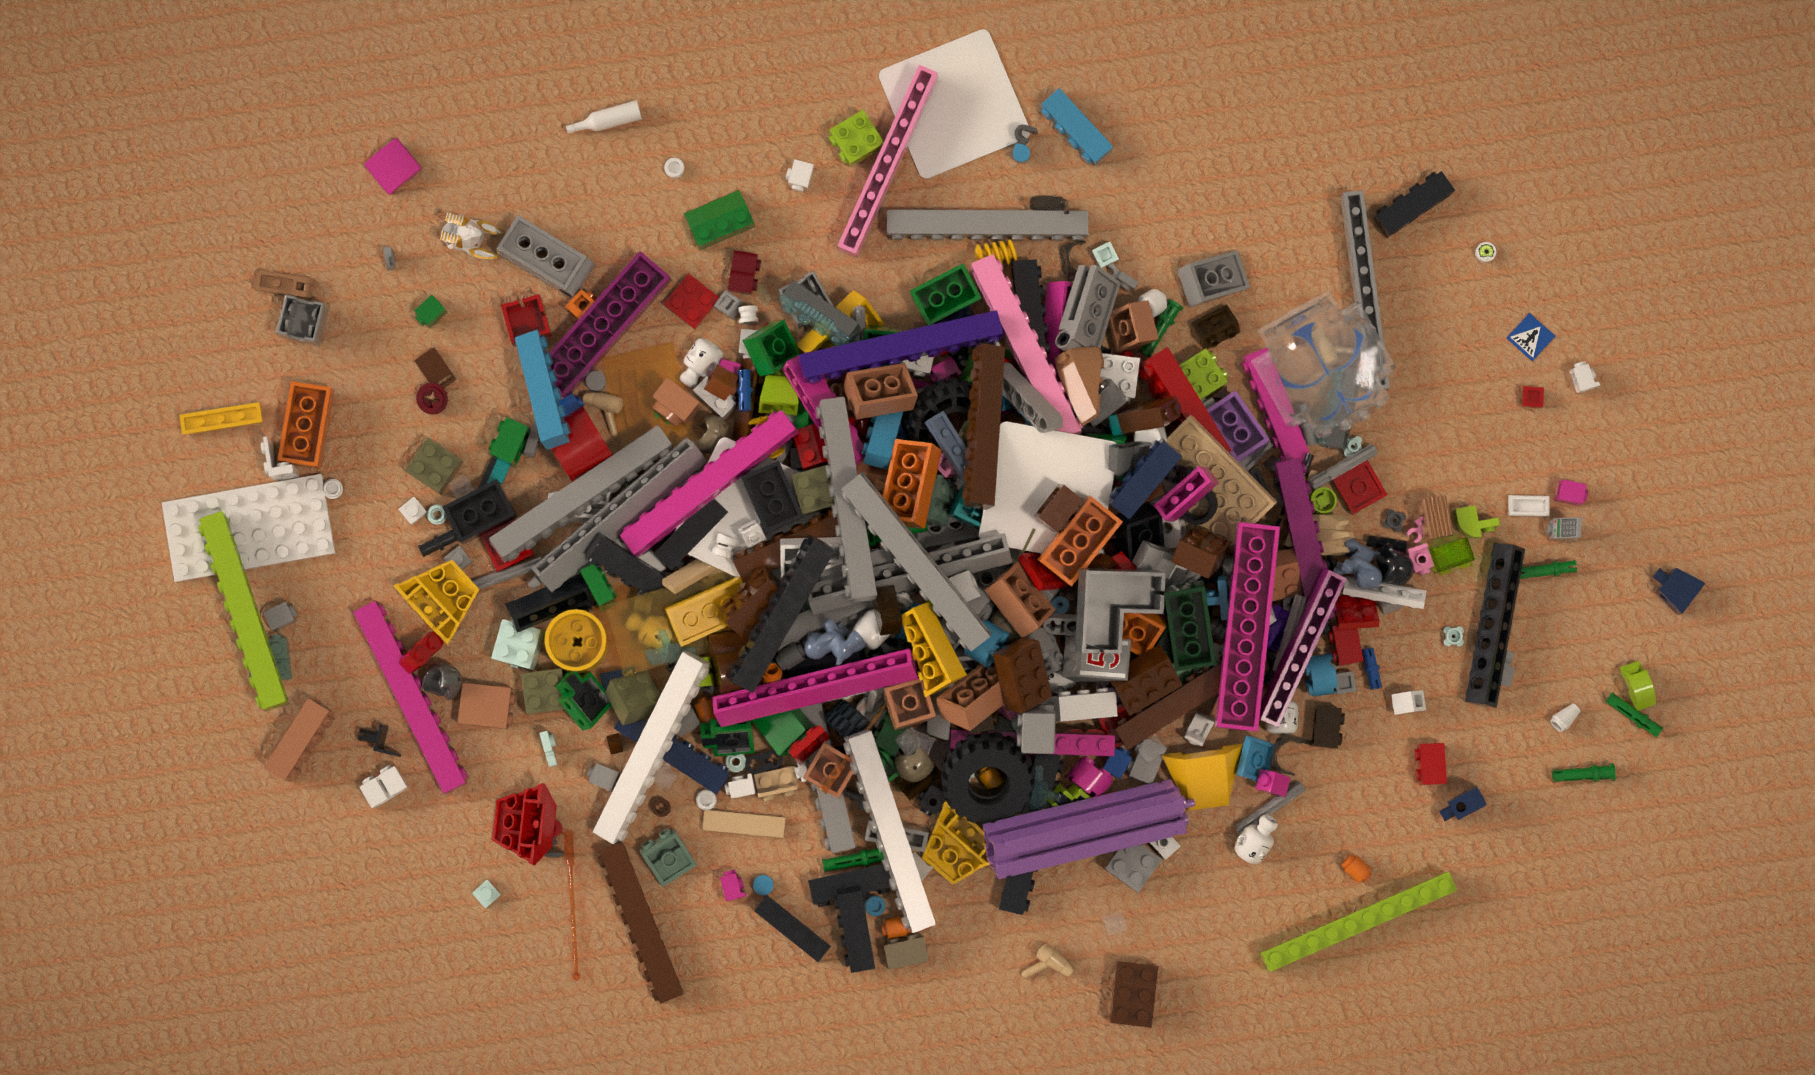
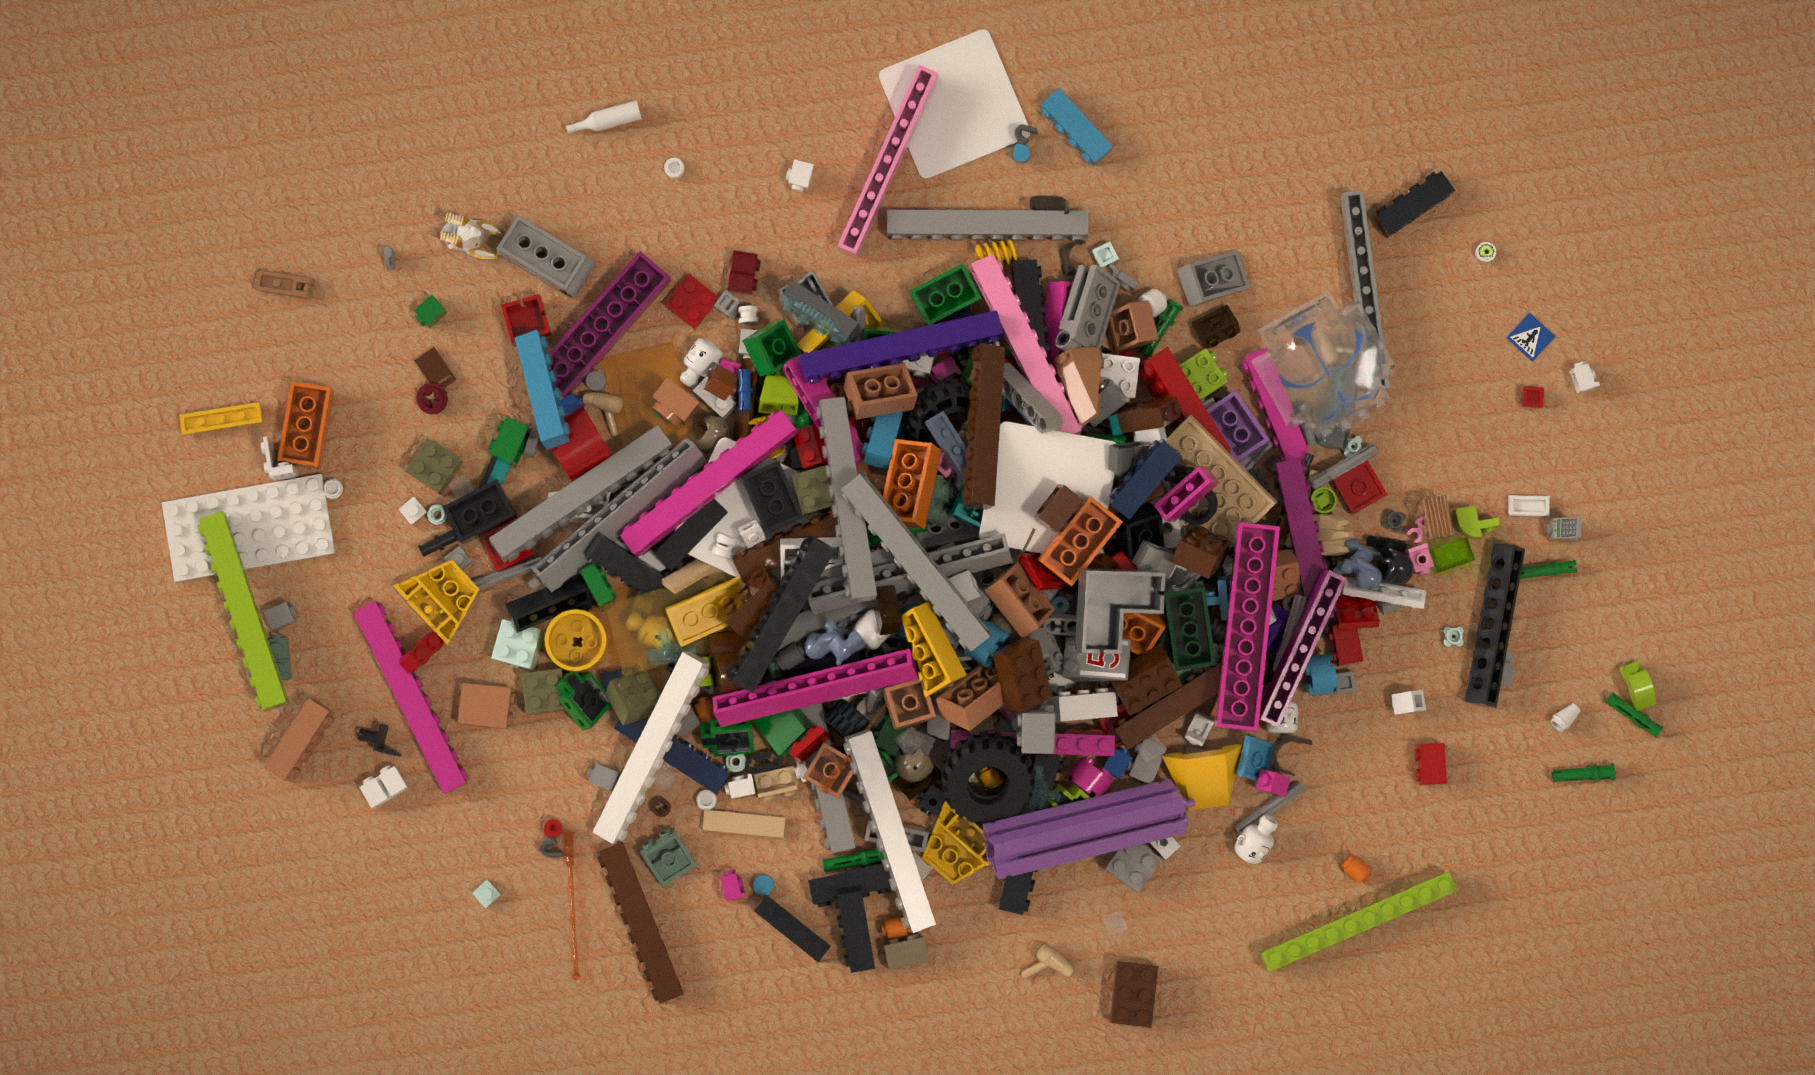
(302, 320): light grey piece -> none
(393, 166): dark pink slope -> none
(442, 680): flat silver piece -> none
(526, 823): red wedge -> none
(548, 742): light aqua plate -> none
(574, 305): orange brick -> none
(614, 743): reddish brown piece -> none
(719, 220): green slope -> none
(772, 674): orange brick -> none
(855, 138): lime brick -> none
(875, 906): dark azure tile -> none
(904, 600): white plate -> none
(1327, 727): dark brown brick -> none
(1371, 669): blue pin -> none
(1471, 798): dark blue torso -> none
(1571, 492): dark pink brick -> none
(1677, 588): dark blue torso -> none

